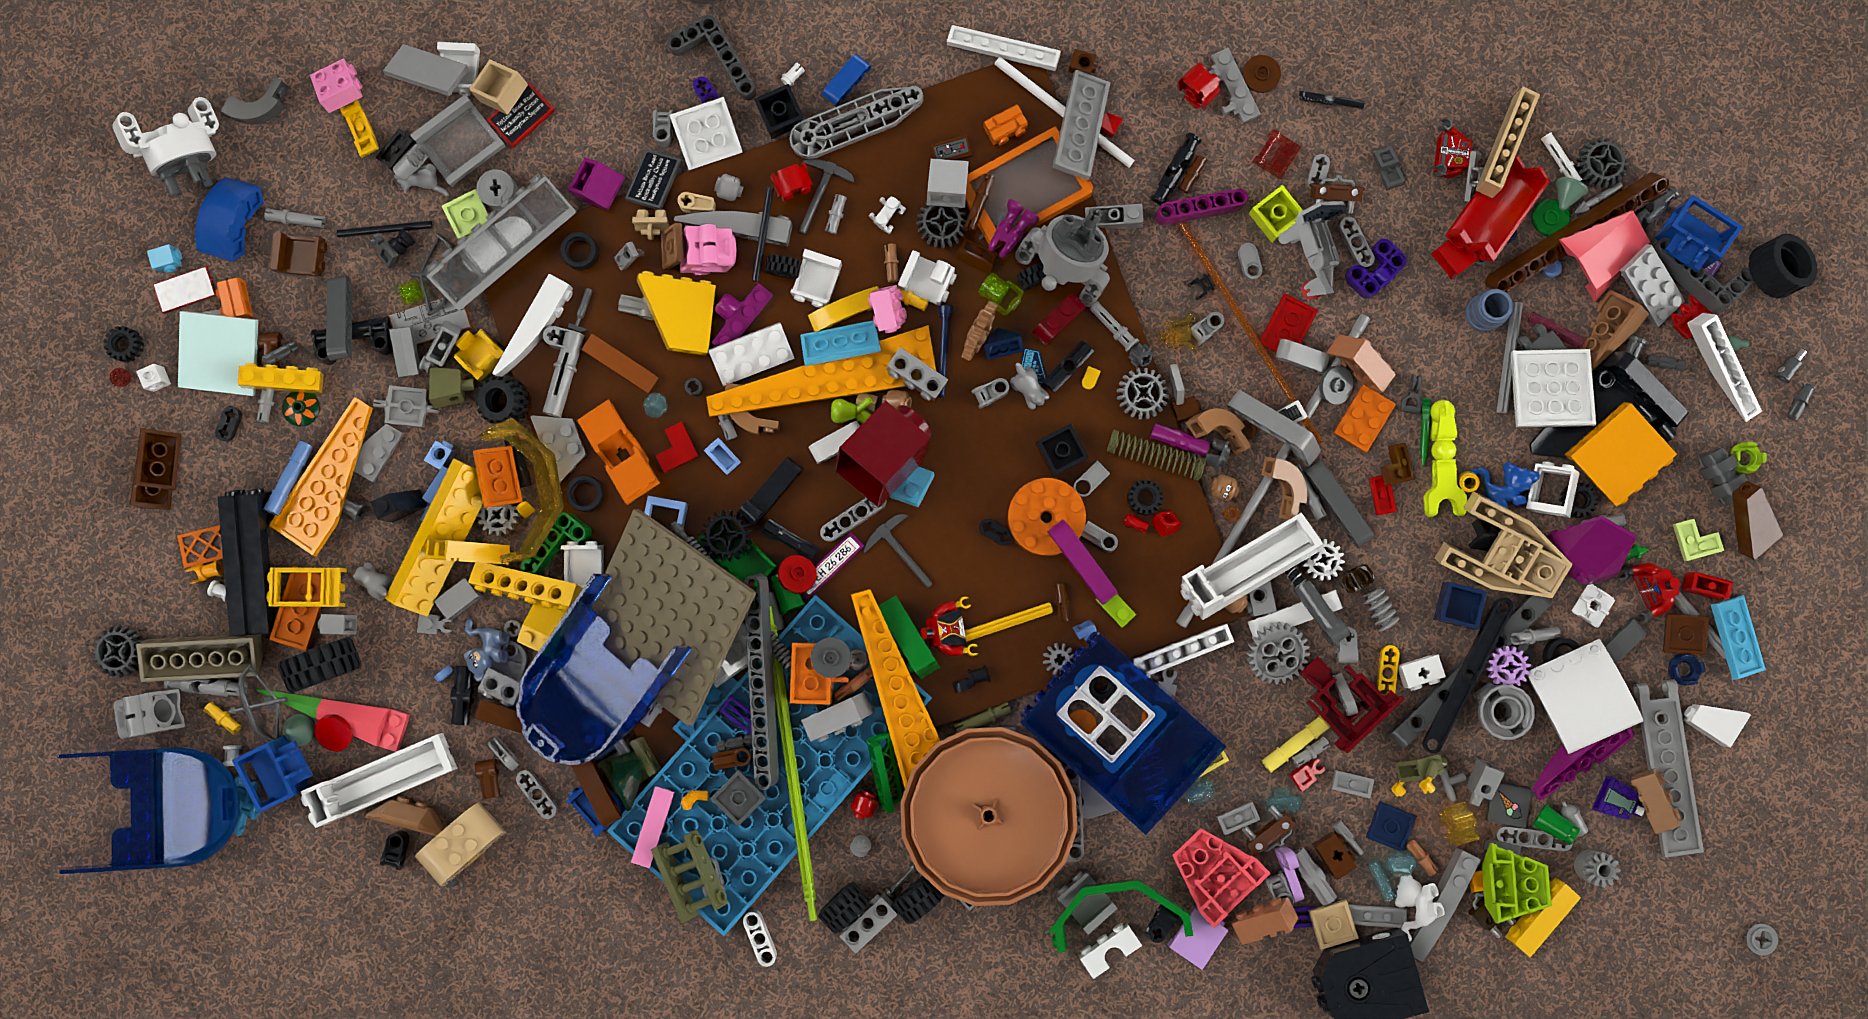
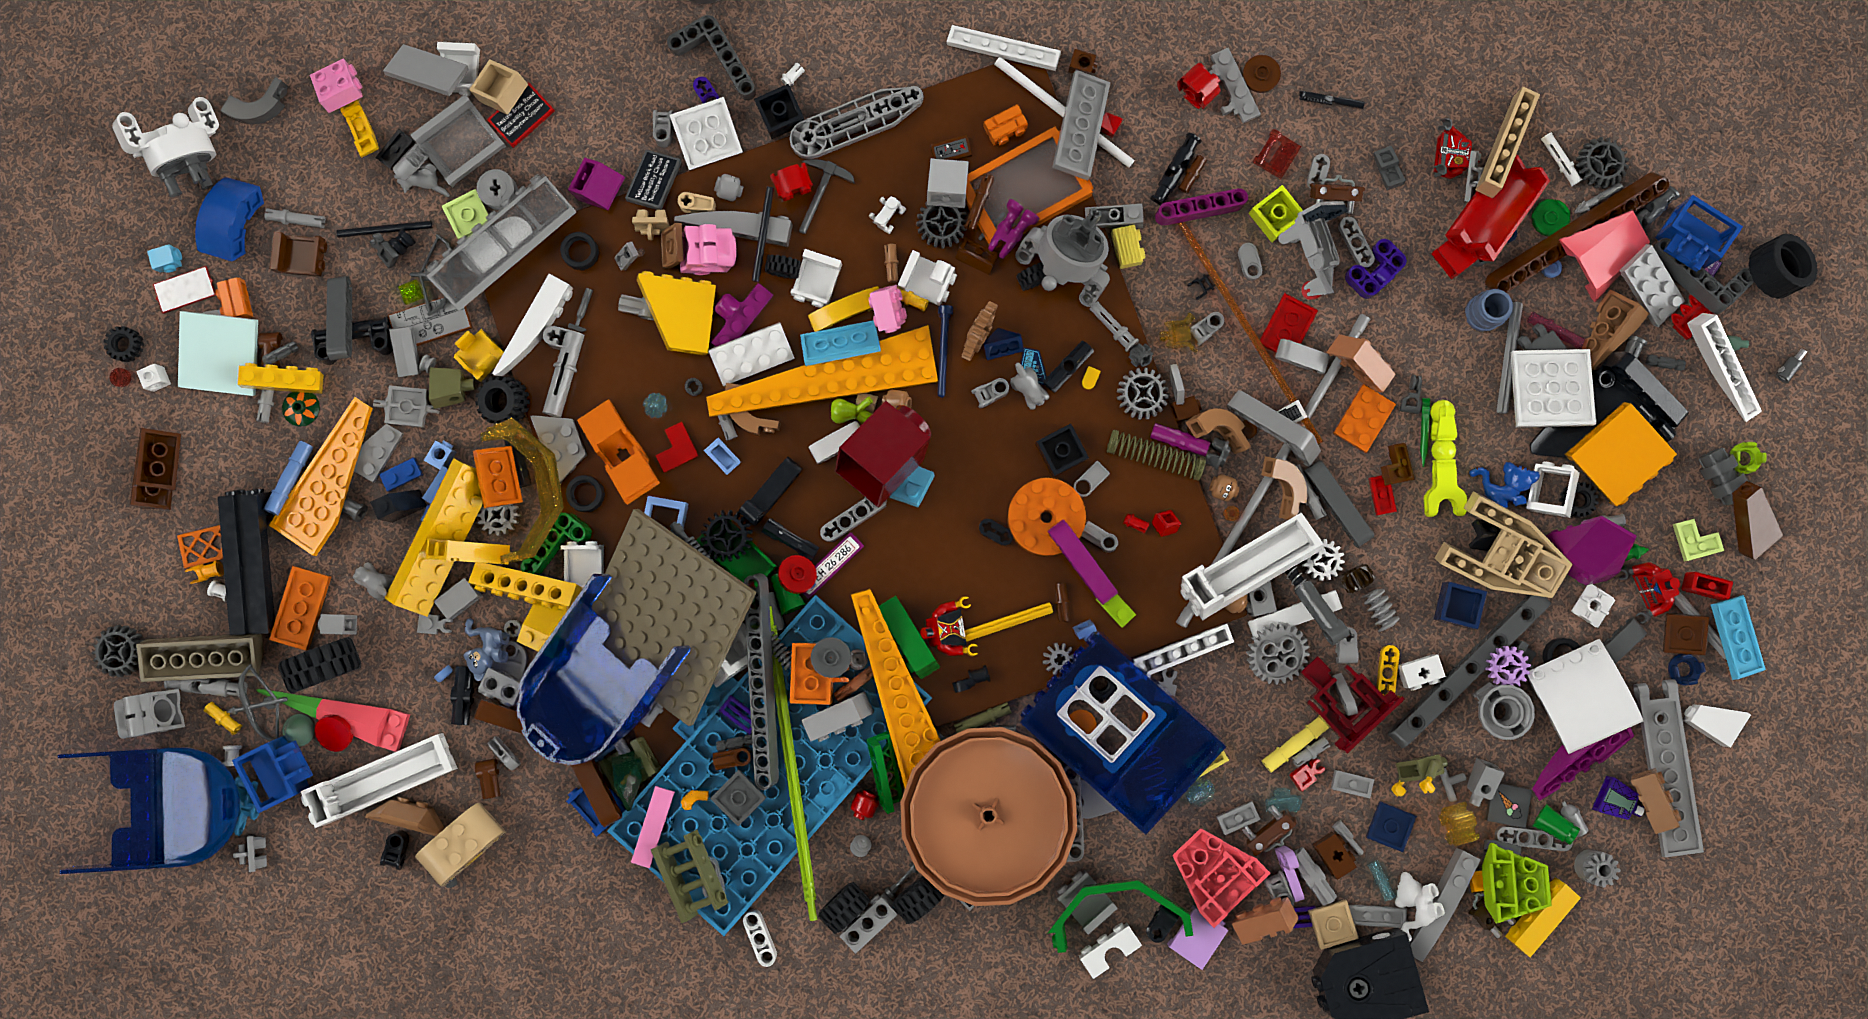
(225, 421): black beam -> none
(254, 861): none -> light grey hips
(330, 587): yellow door -> none
(401, 474): none -> blue plate
(443, 343): light grey brick -> none
(525, 509): yellow piece -> none
(545, 794): light grey beam -> none
(619, 363): dark orange slope -> none
(835, 214): light grey pin -> none
(845, 79): blue beam -> none
(884, 531): dark grey piece -> none
(911, 365): light grey brick -> none
(996, 288): clear neon green piece -> none
(1059, 319): dark red brick -> none
(1127, 246): none -> light yellow brick
(1141, 508): black tyre -> none
(1336, 385): piece -> none
(1400, 863): clear light blue head -> none
(1422, 858): nougat axle -> none
(1461, 688): black beam -> none
(1473, 485): yellow brick -> none
(1531, 636): light grey pin -> none
(1569, 191): sand green hat -> none
(1765, 947): light grey gear -> none
(1801, 401): dark grey axle -> none

